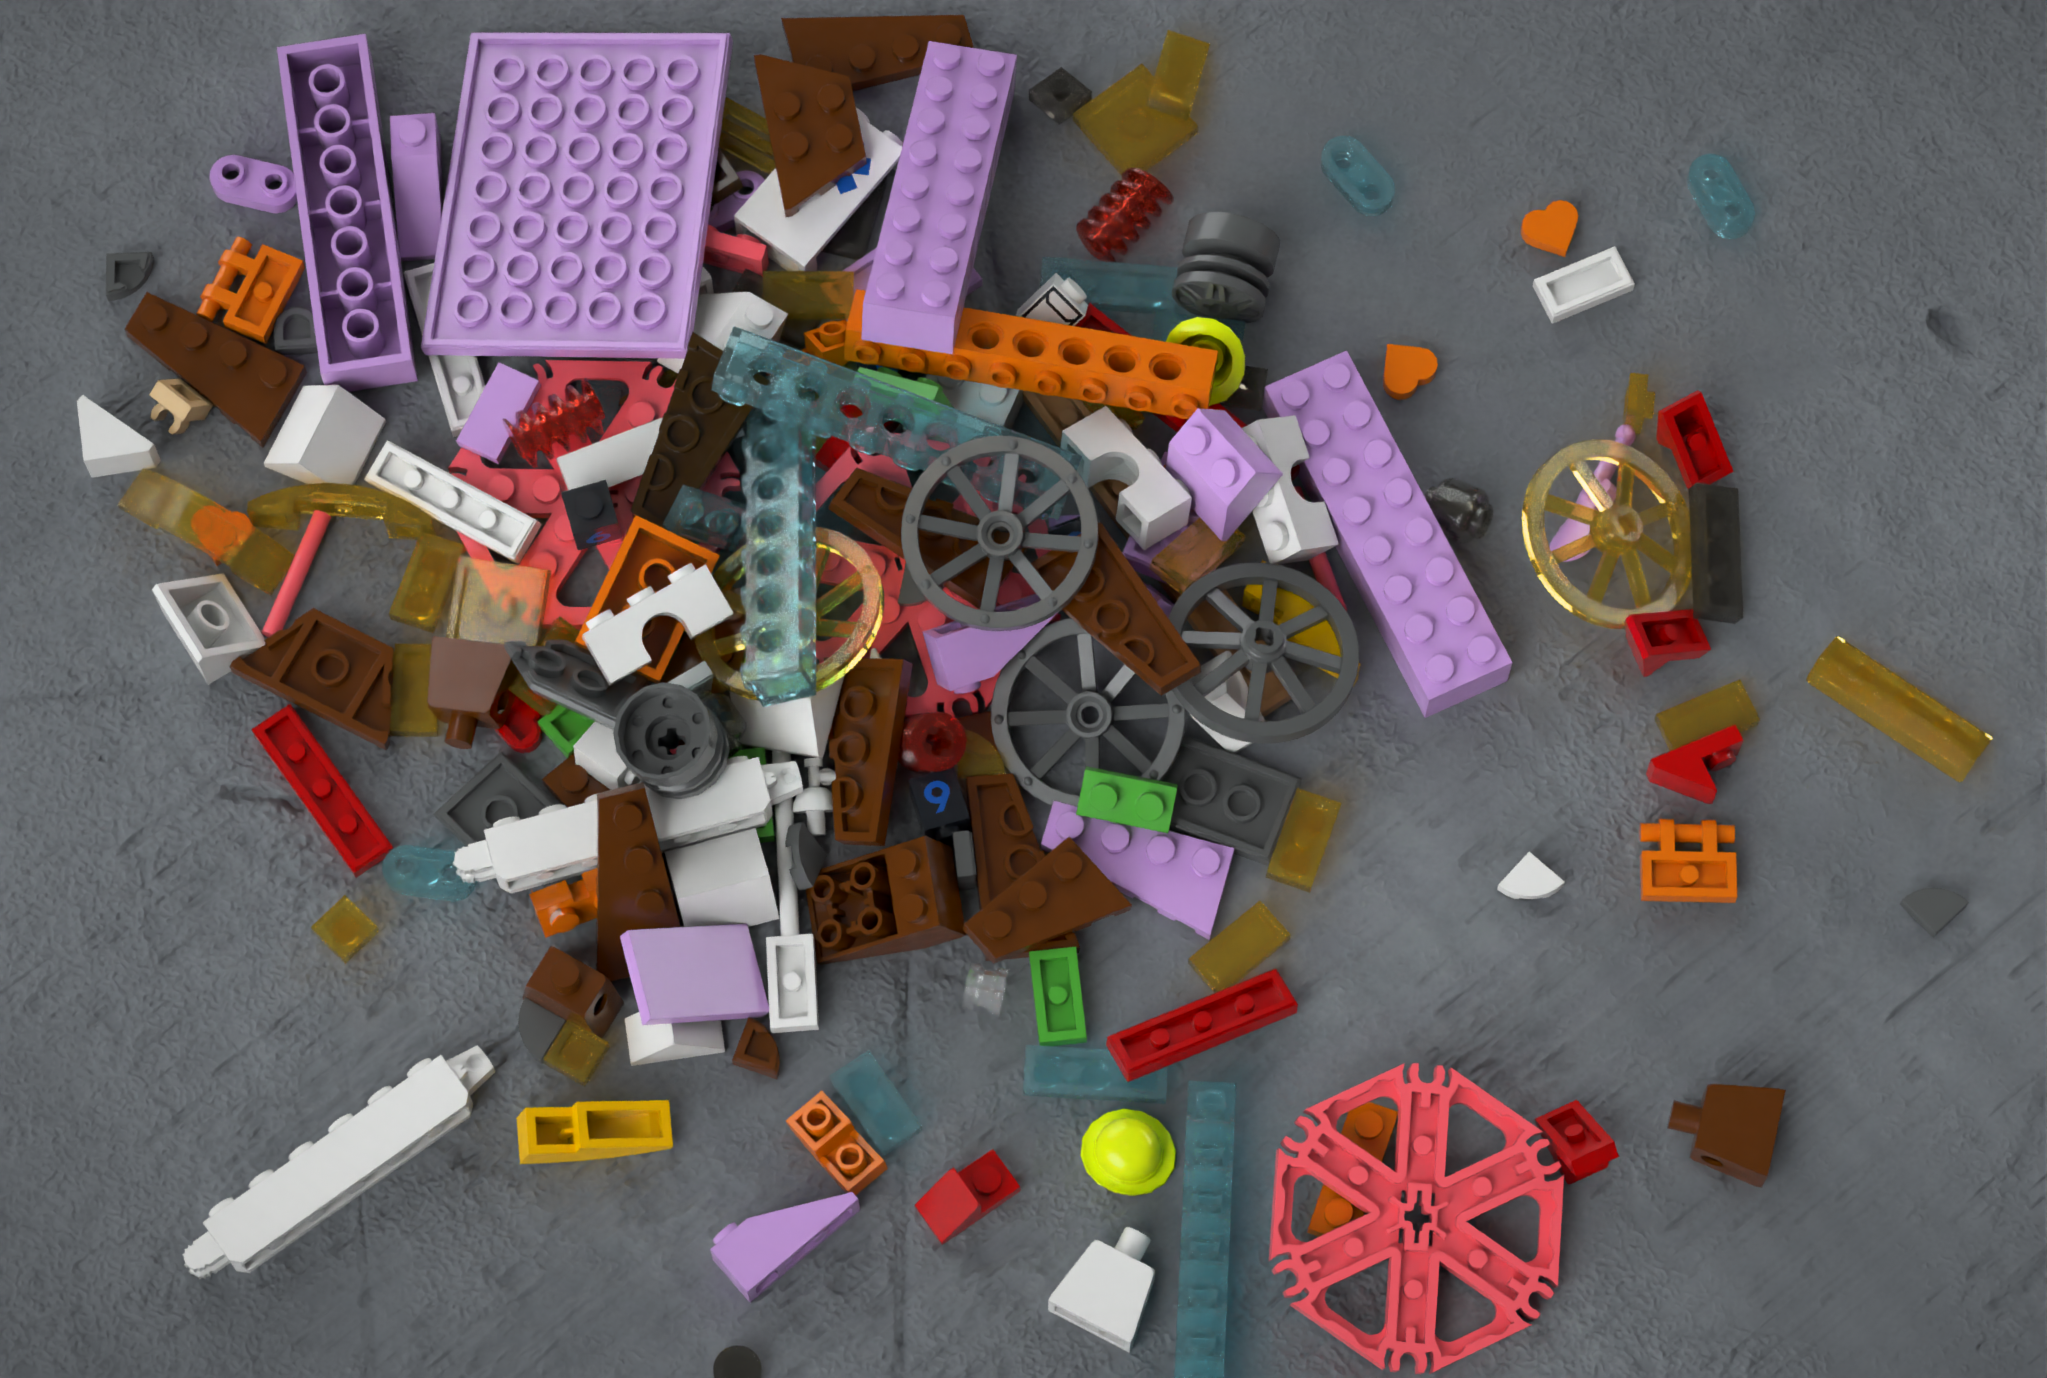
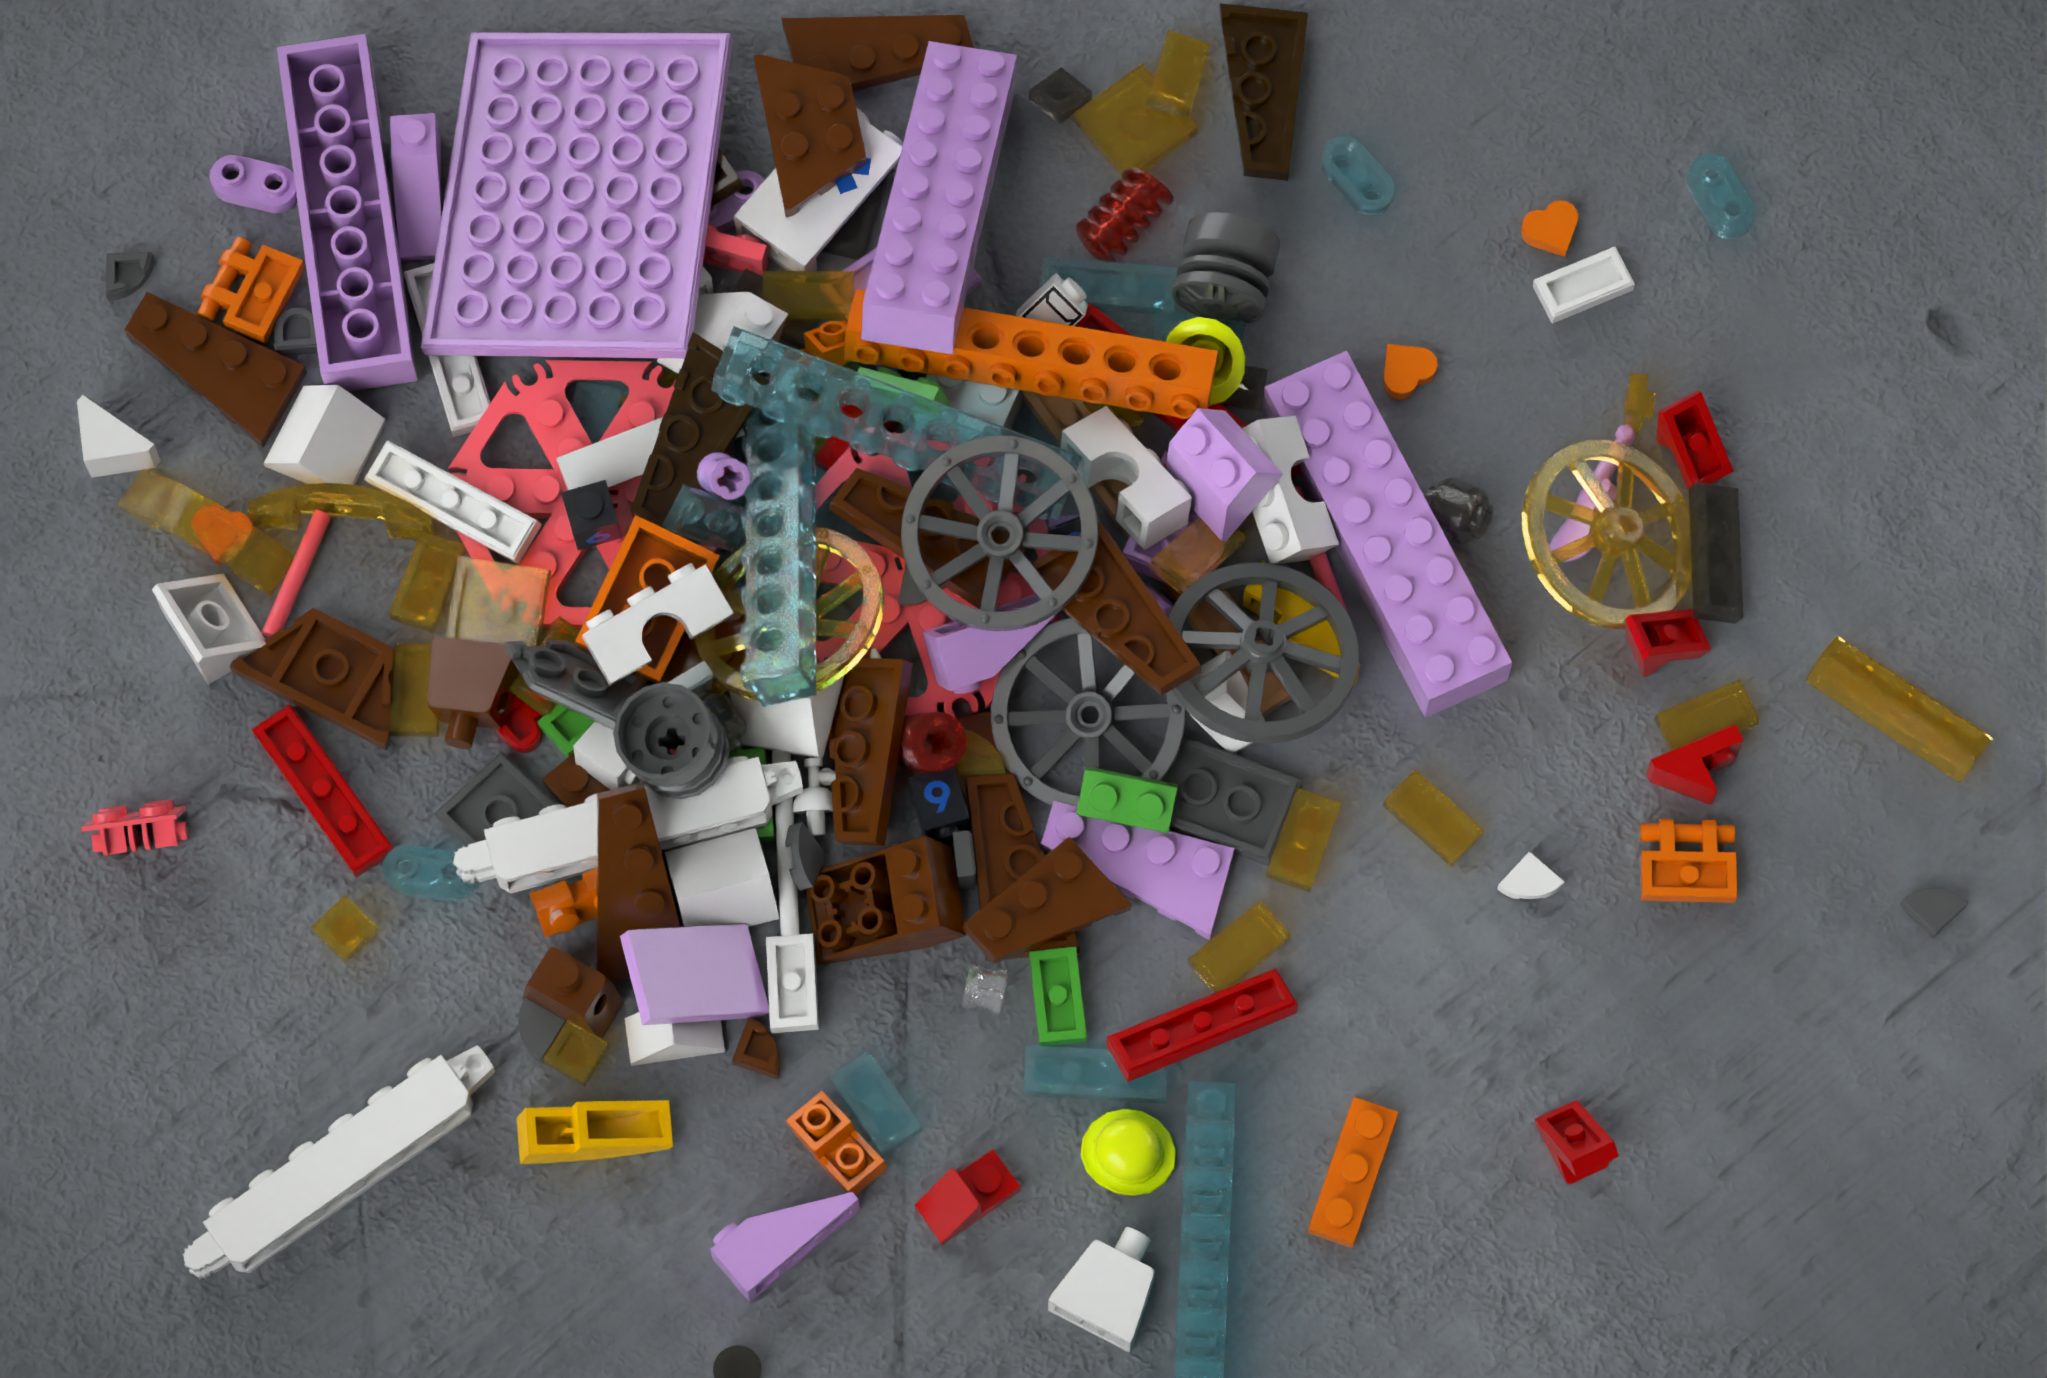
(112, 824): none -> coral hinge
(181, 401): tan tile -> none
(501, 398): lavender tile -> none
(556, 423): clear red piece -> none
(712, 468): none -> lavender bush
(739, 149): clear yellow tile -> none
(1264, 74): none -> dark brown wing
(1433, 818): none -> clear yellow tile
(1456, 1199): coral plate -> none
(1732, 1129): reddish brown torso -> none

